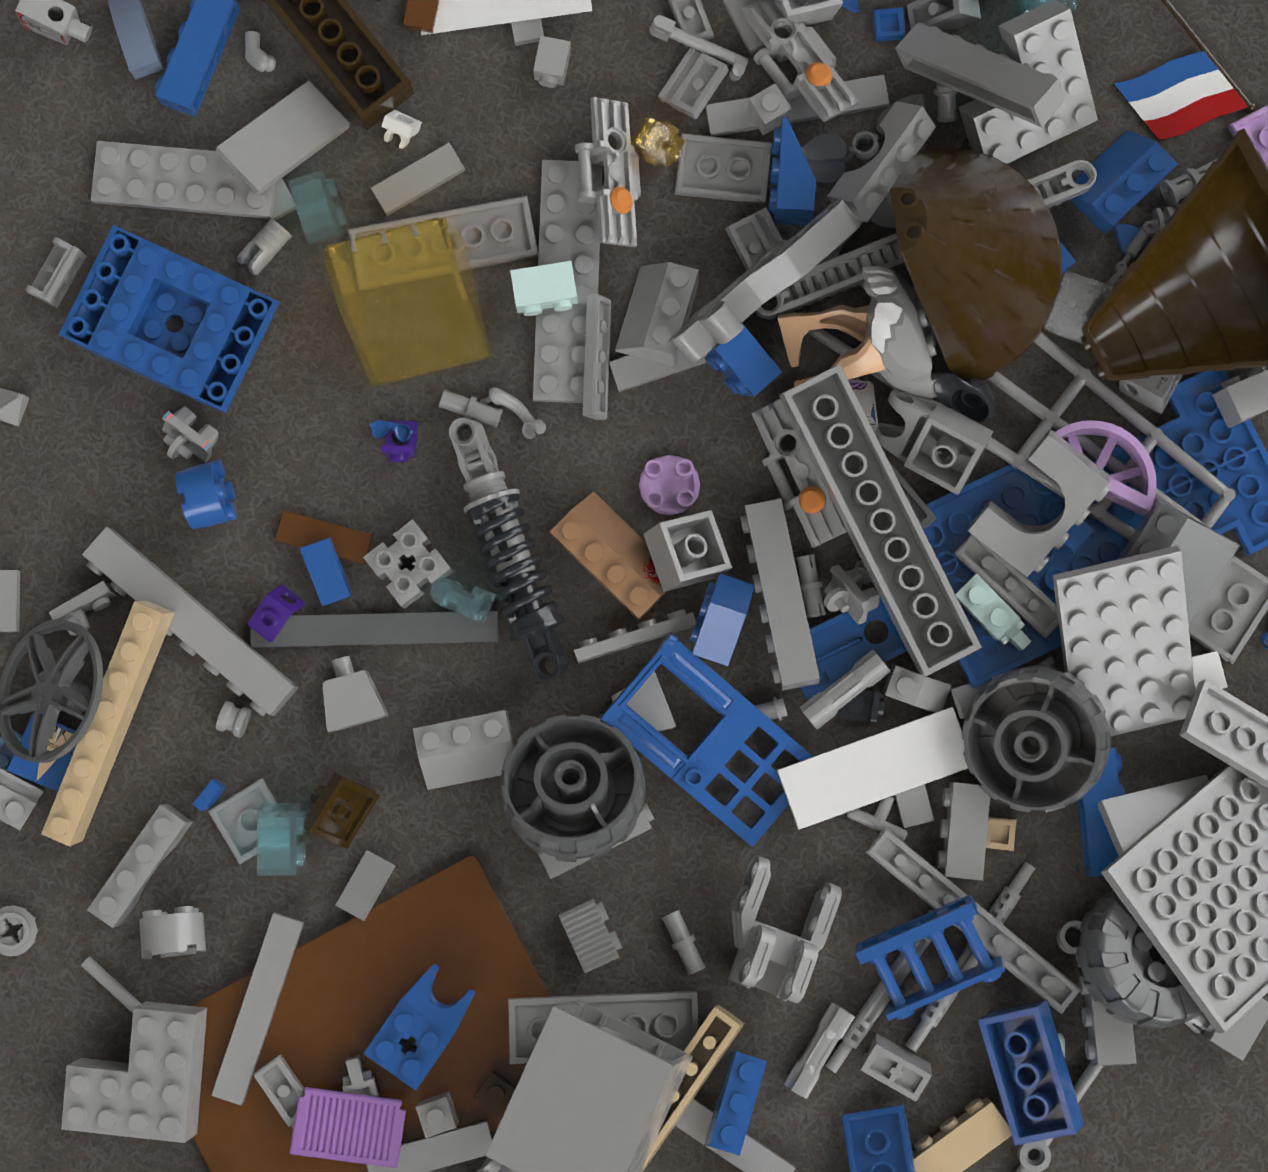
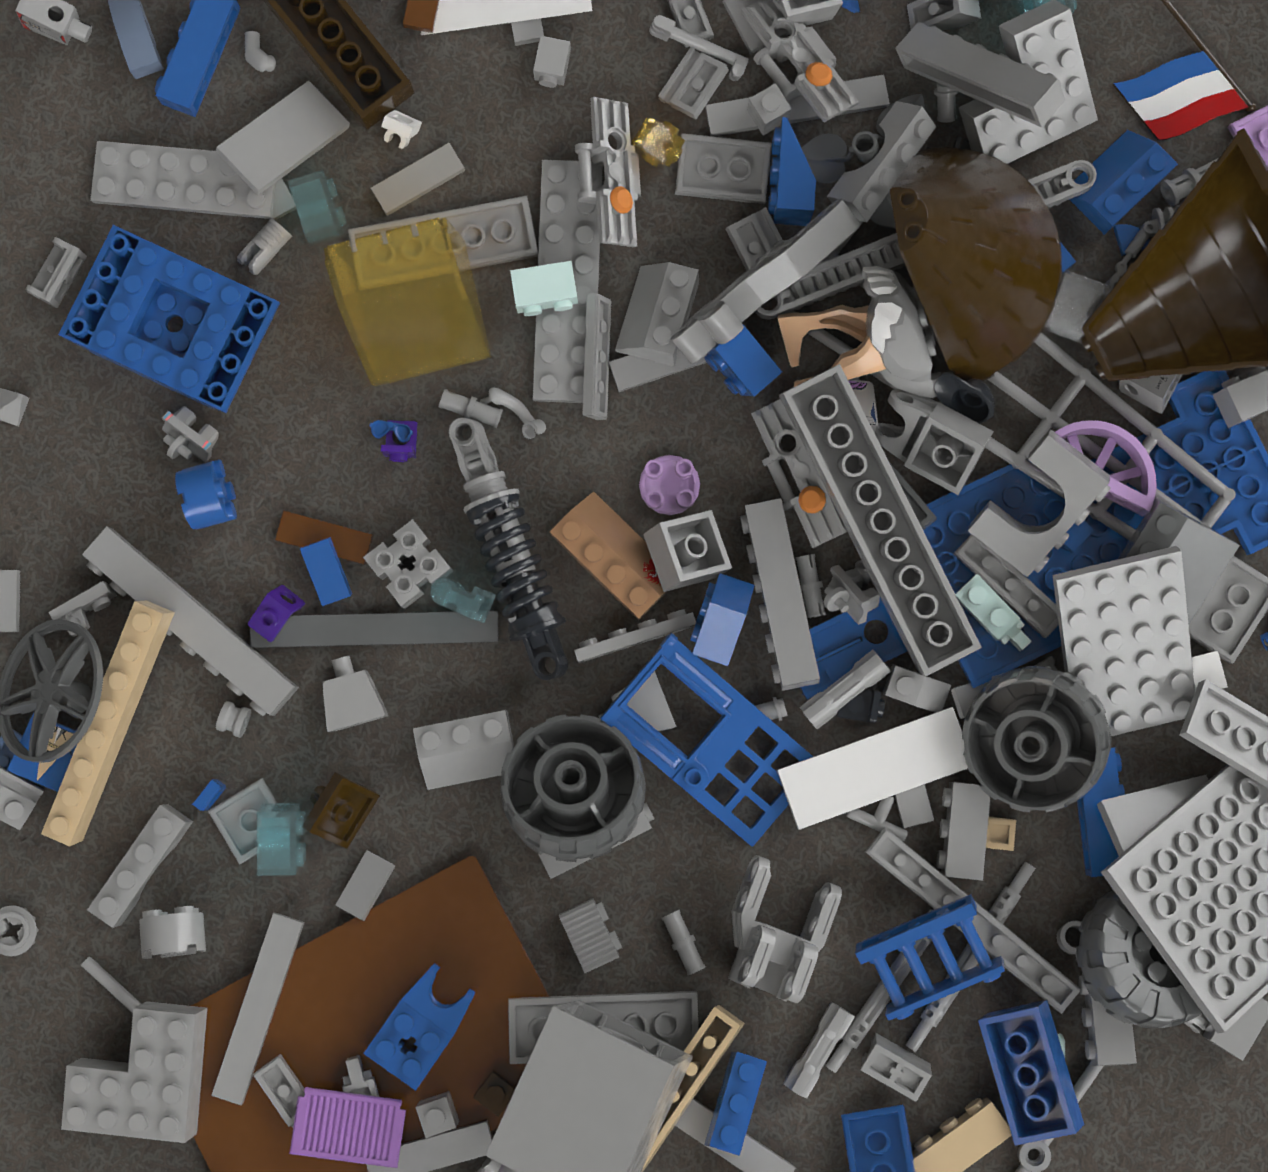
(888, 24): blue tile -> none

